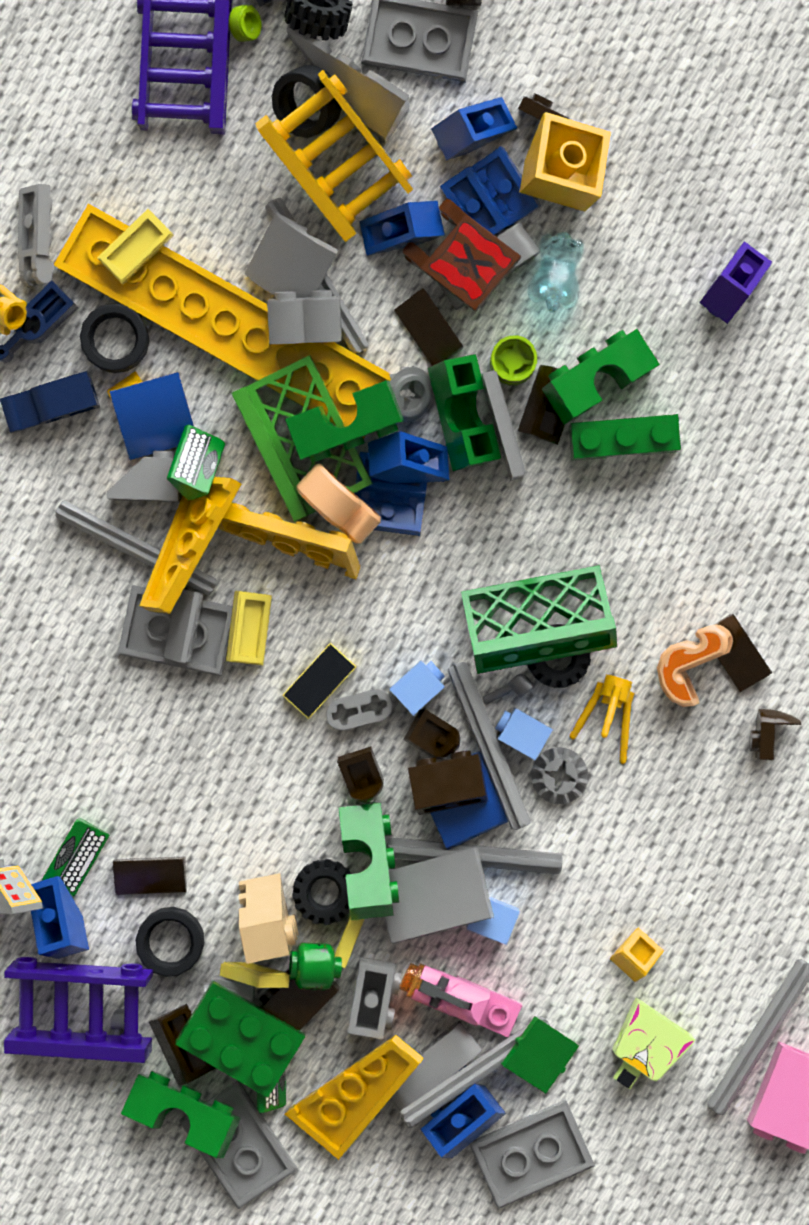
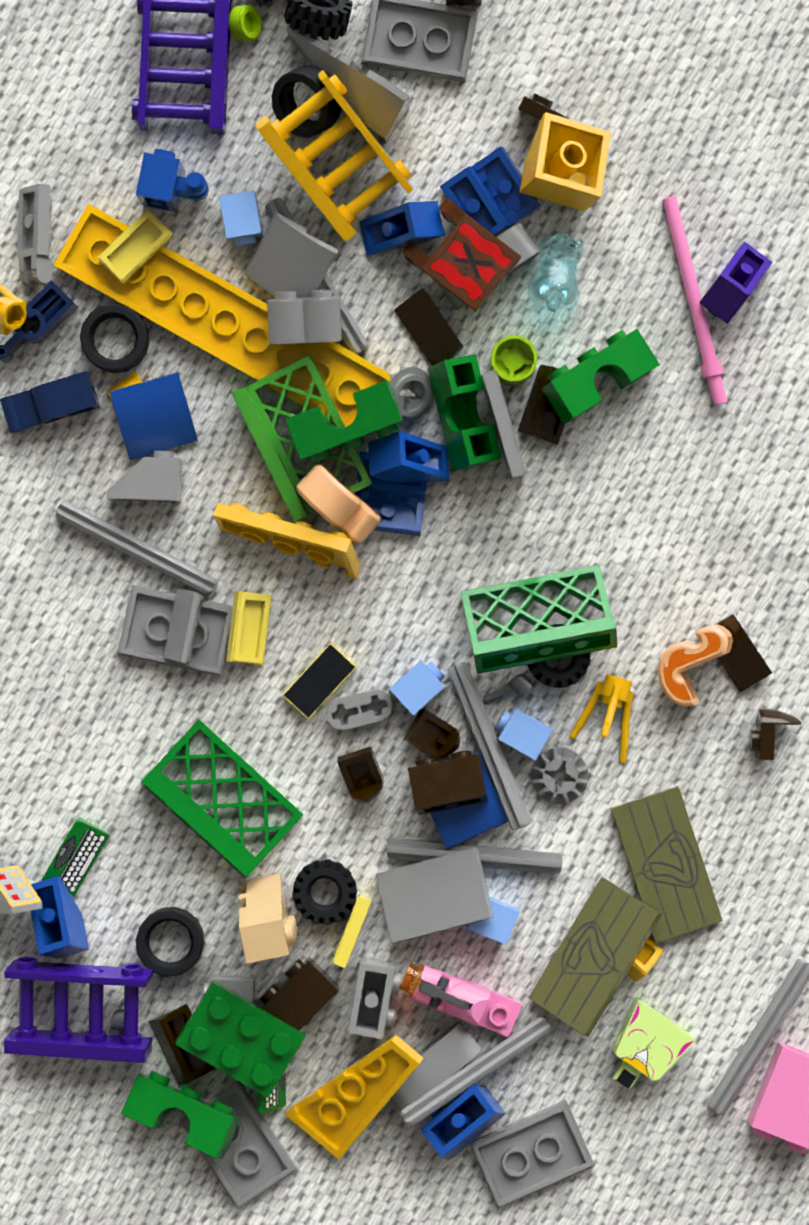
(150, 875): dark brown slope -> none
(164, 182): none -> blue brick
(185, 544): yellow wing -> none
(195, 462): slope -> none
(201, 822): none -> green fence
(241, 218): none -> light blue brick
(254, 975): light yellow tile -> none
(314, 966): green head -> none
(365, 831): arch -> none
(473, 127): blue slope -> none
(540, 1054): green piece -> none
(595, 956): none -> olive tile
(624, 437): green arch -> none
(667, 863): none -> olive tile
(711, 367): none -> bright pink bar

